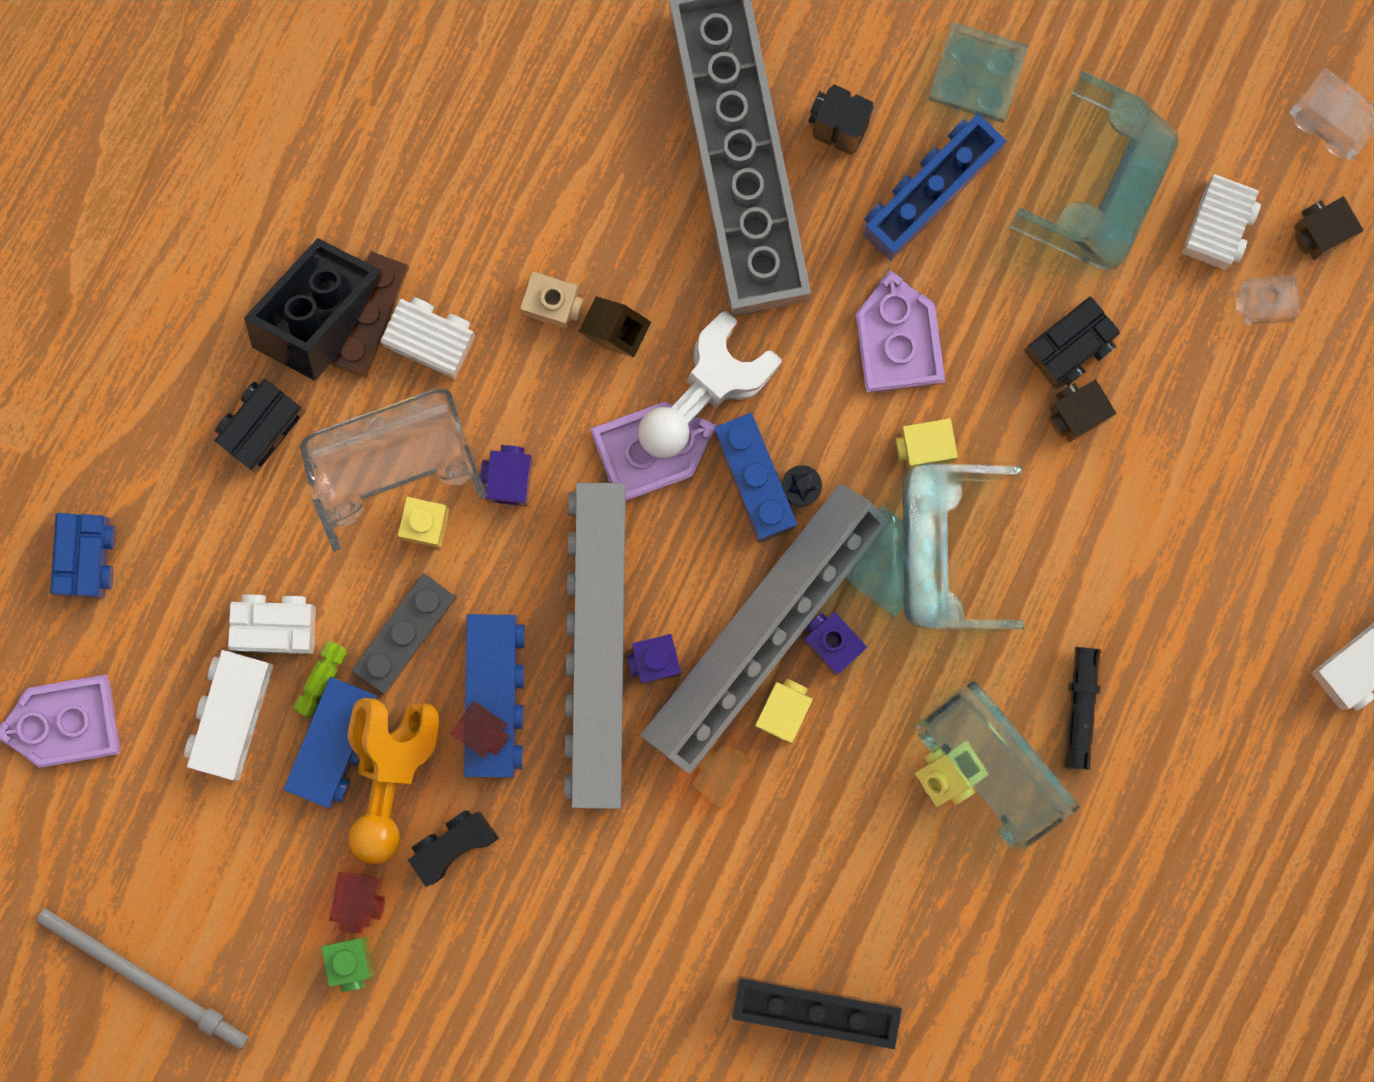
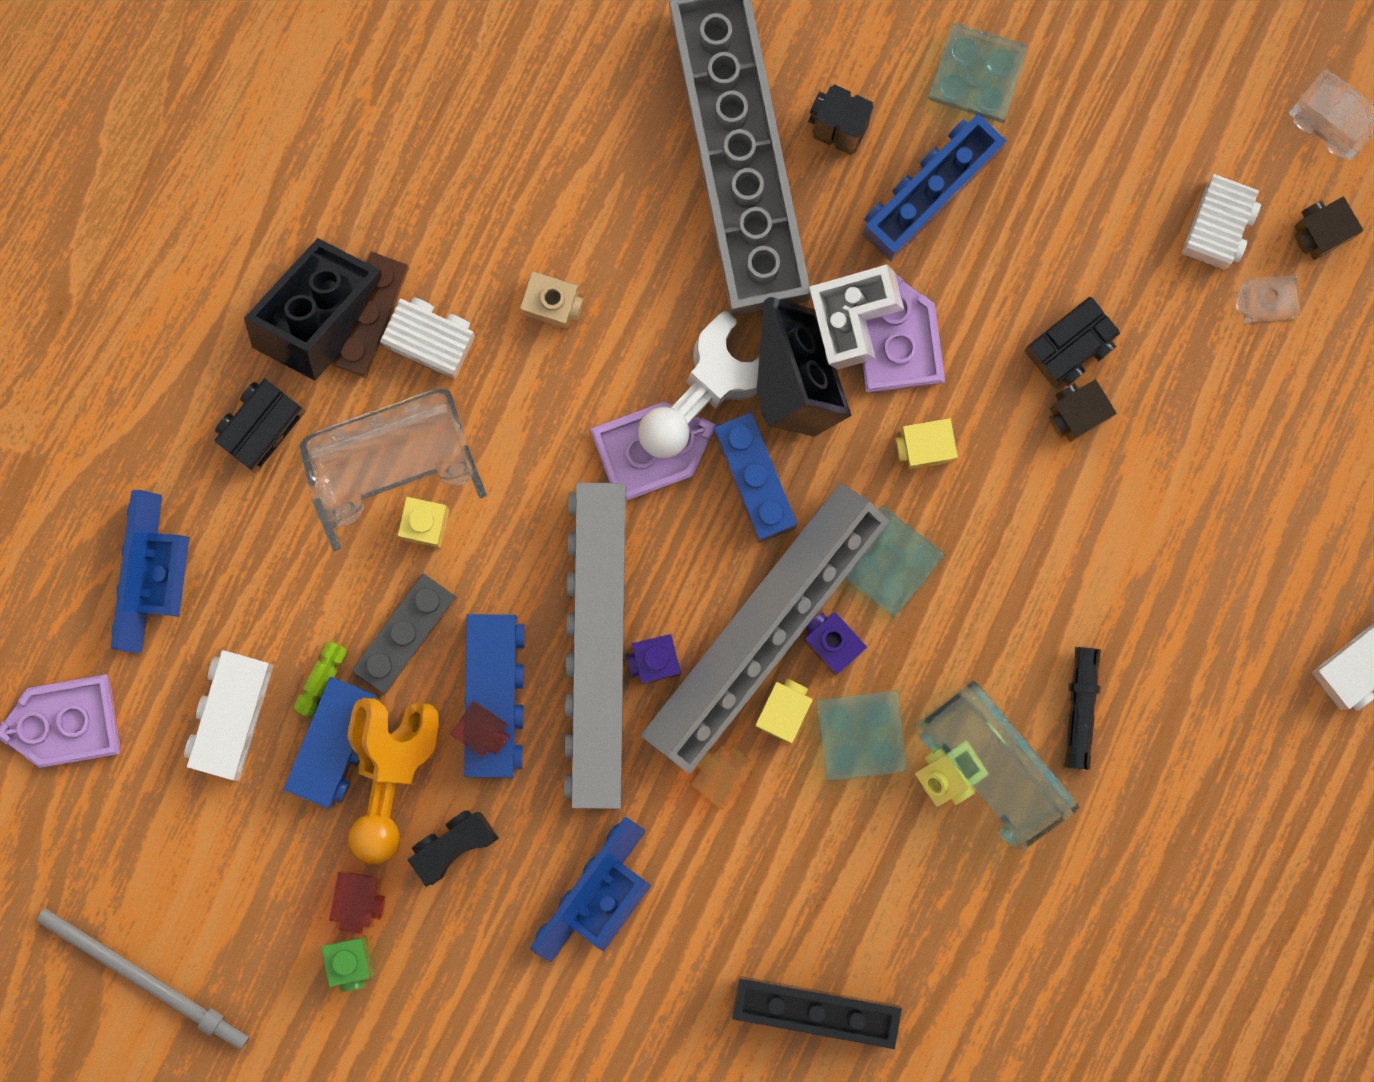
(82, 555): blue brick -> none
(149, 573): none -> blue bracket
(272, 626): white brick -> none
(507, 476): dark purple brick -> none
(599, 899): none -> blue bracket
(615, 326): dark brown brick -> none
(794, 376): none -> black slope
(802, 485): black tile -> none
(845, 307): none -> white brick
(861, 735): none -> clear light blue plate
(927, 496): clear light blue windscreen -> none
(1107, 233): clear light blue windscreen -> none

